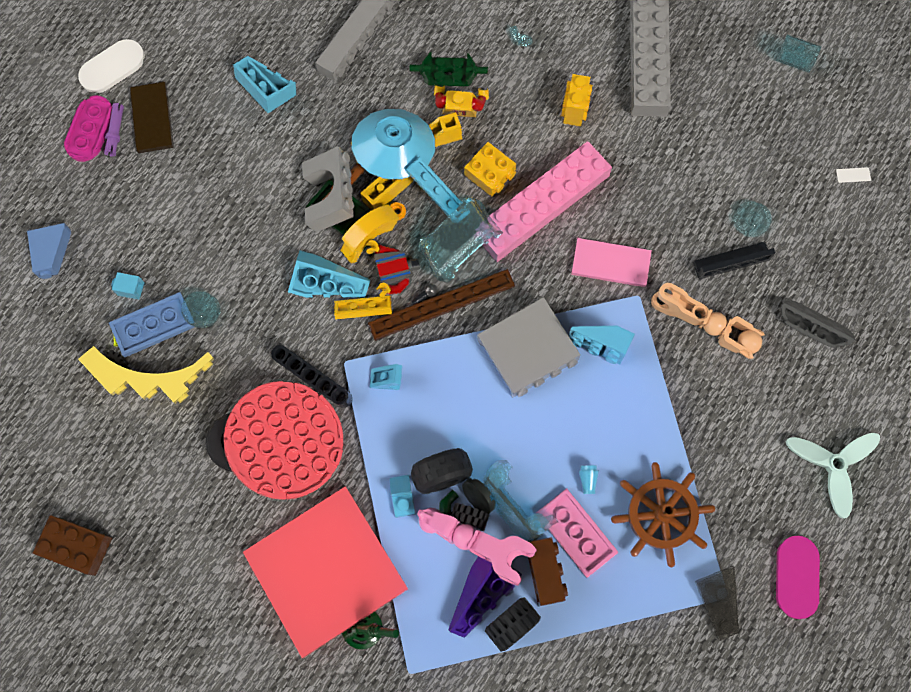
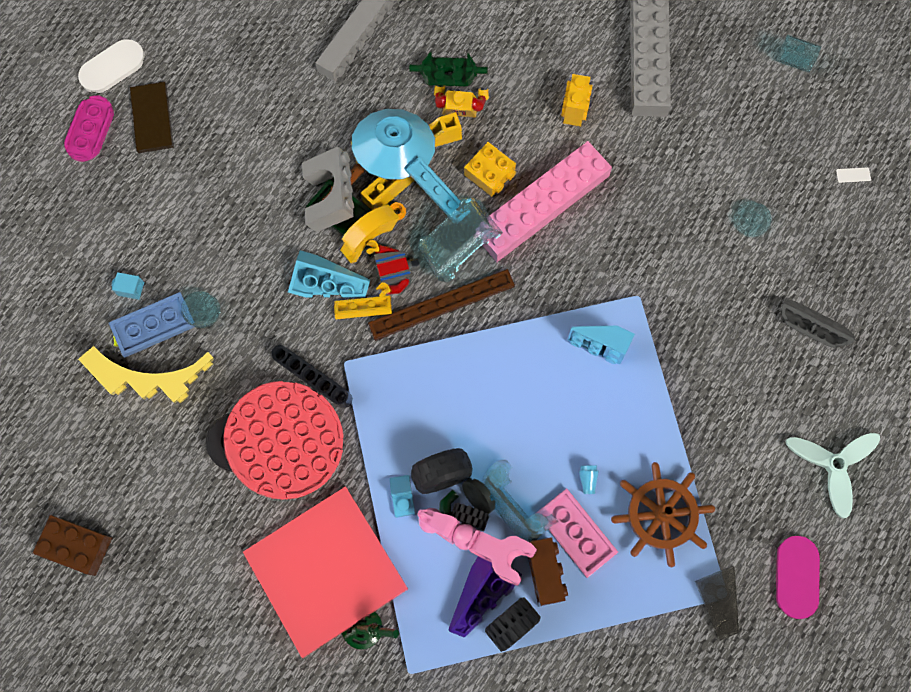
(47, 249): medium blue slope -> none
(113, 132): medium lavender pin -> none
(264, 85): medium azure wedge -> none
(386, 377): medium azure slope -> none
(430, 290): piece -> none
(520, 39): clear light blue arm -> none
(529, 347): light grey panel -> none
(611, 262): bright pink tile -> none
(681, 305): light nougat piece -> none
(733, 260): black fence -> none

